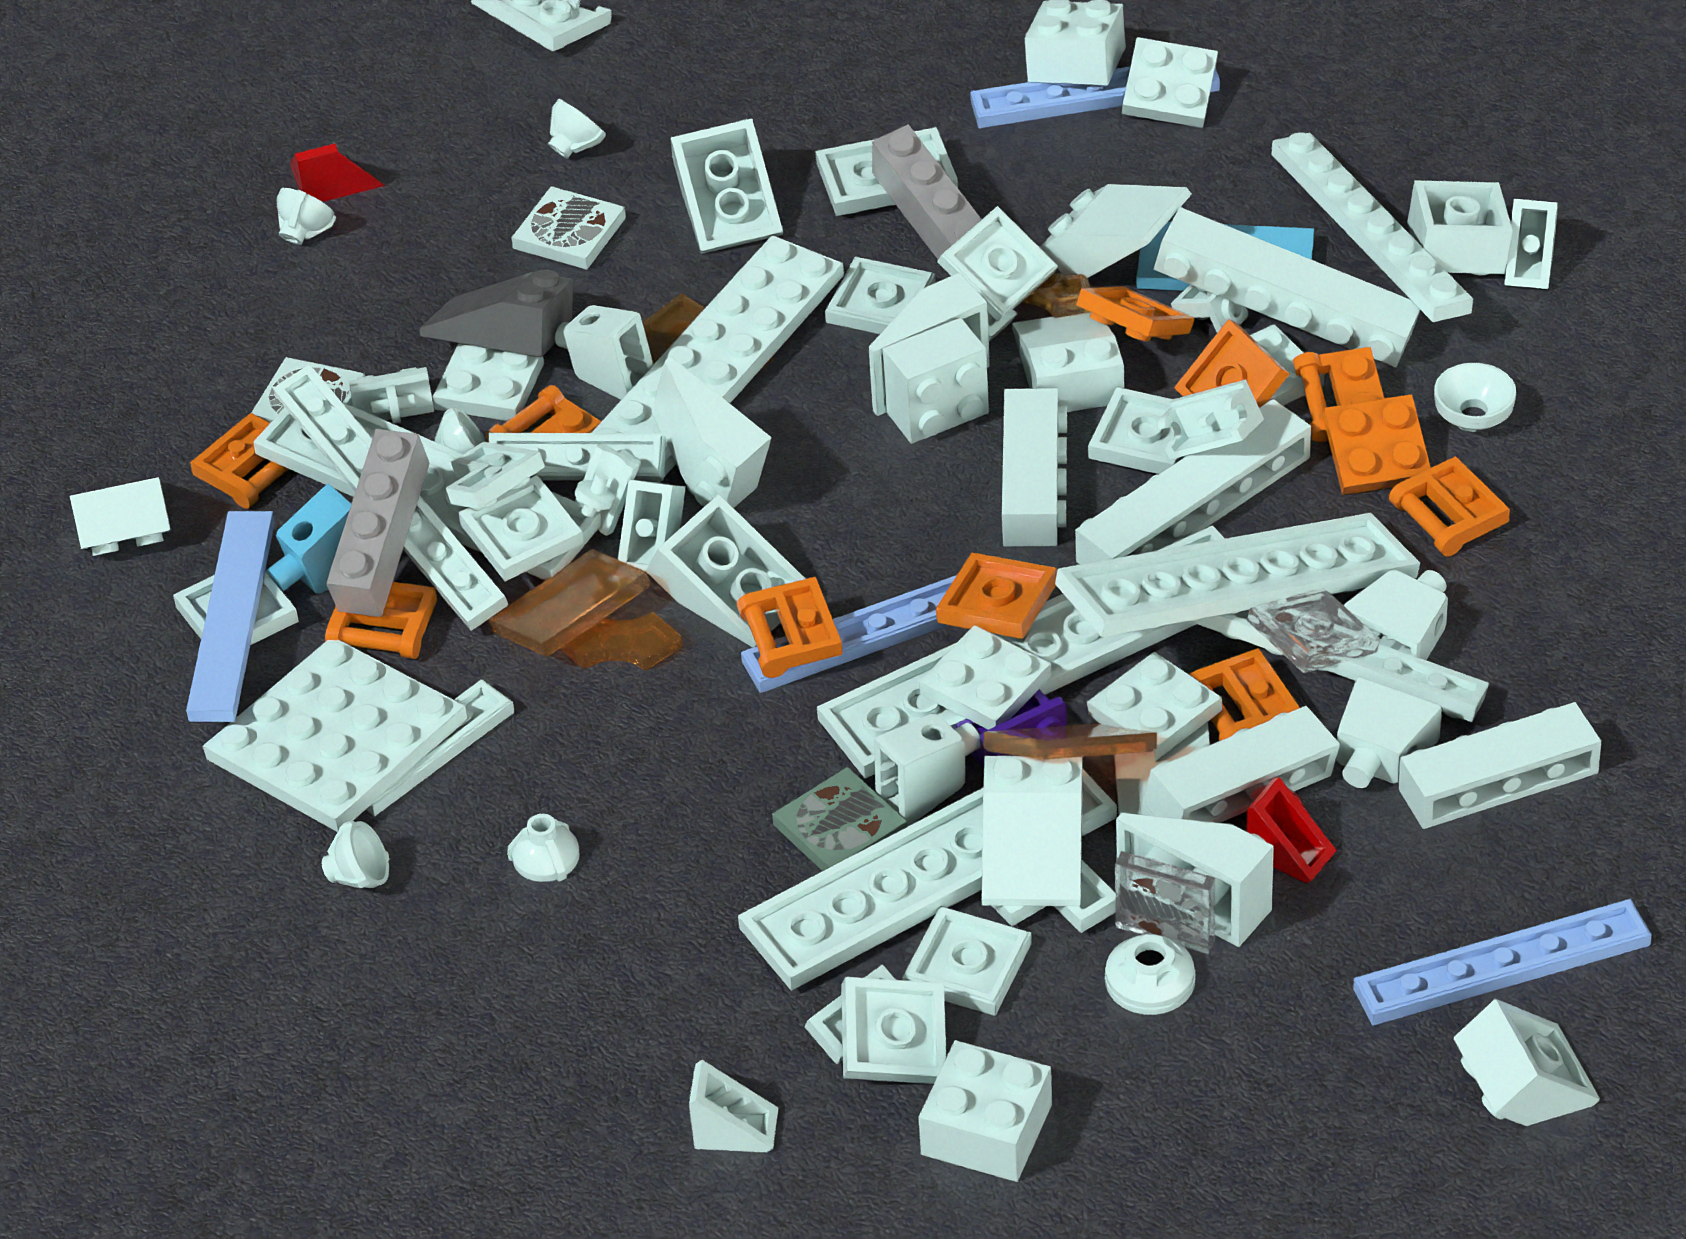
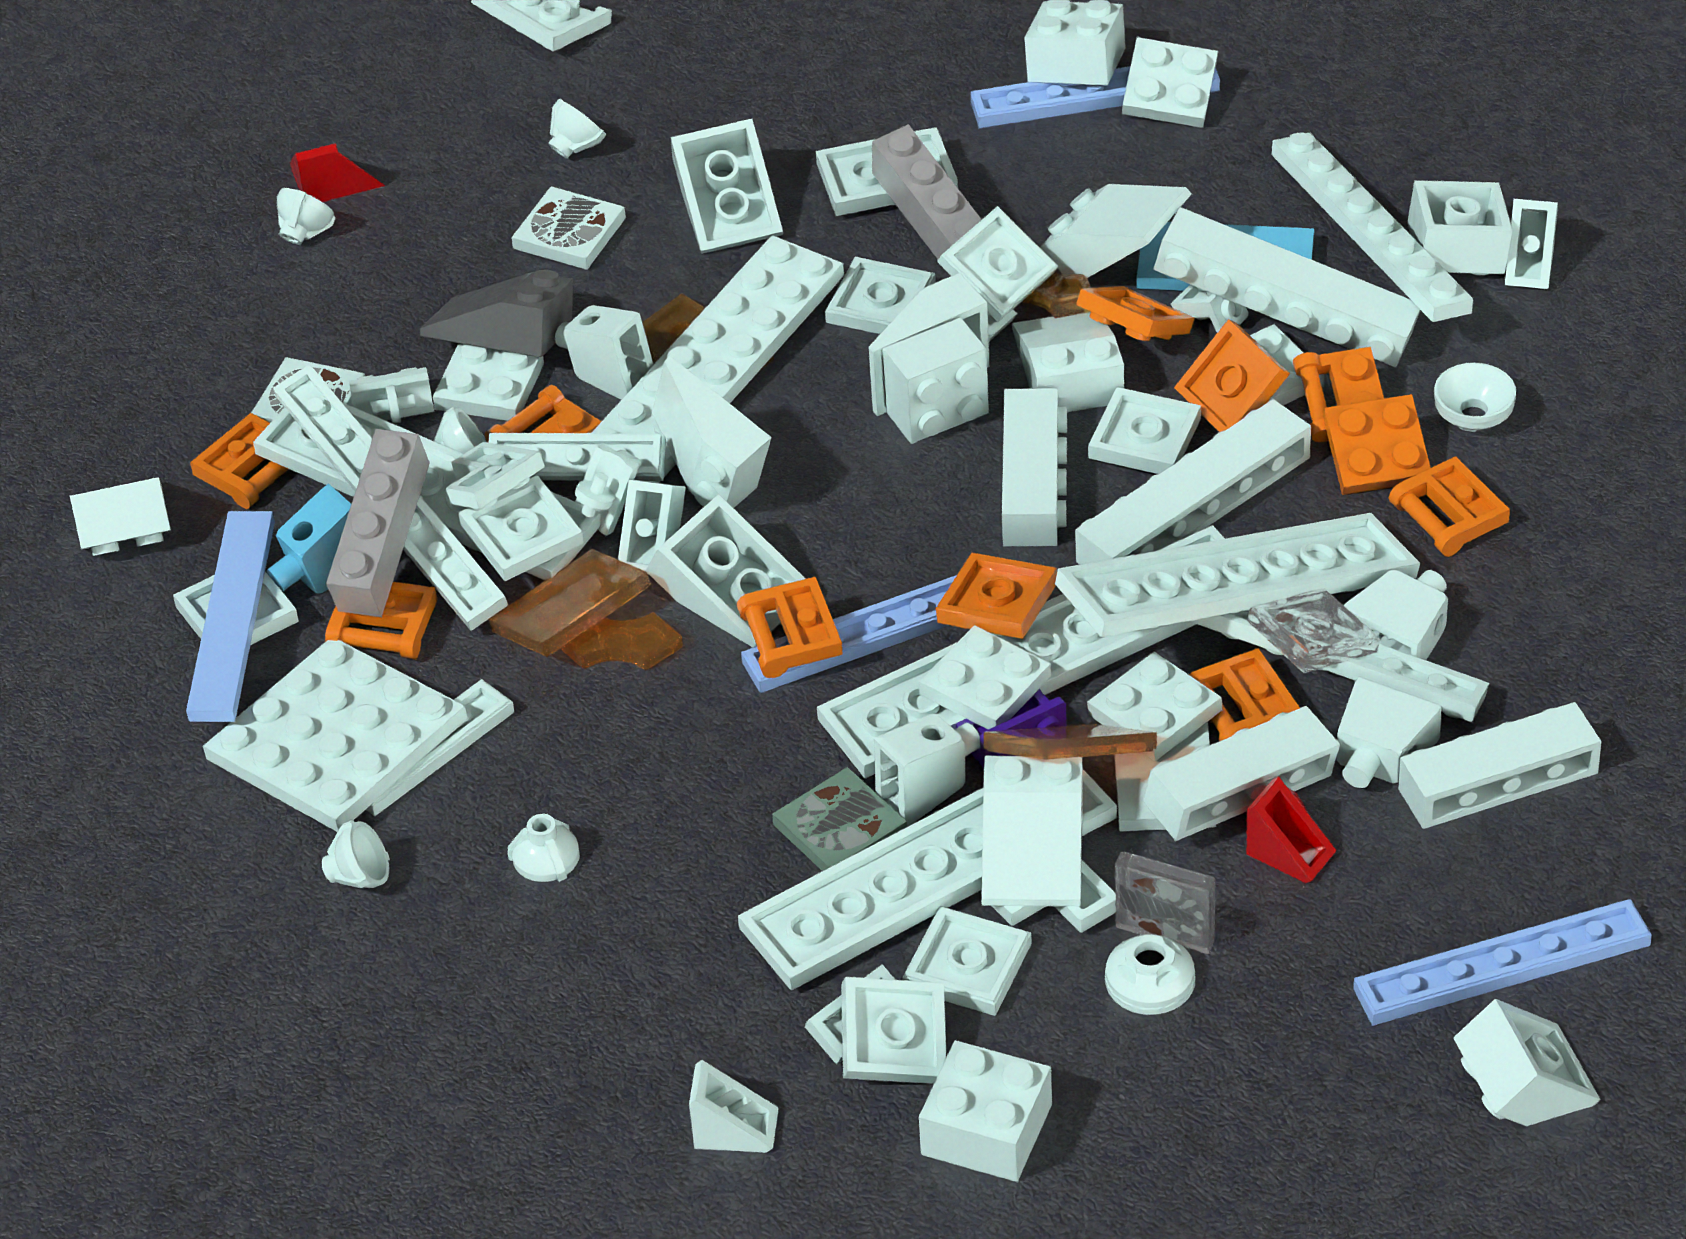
(1211, 419): light aqua hinge -> none
(1232, 856): light aqua slope -> none

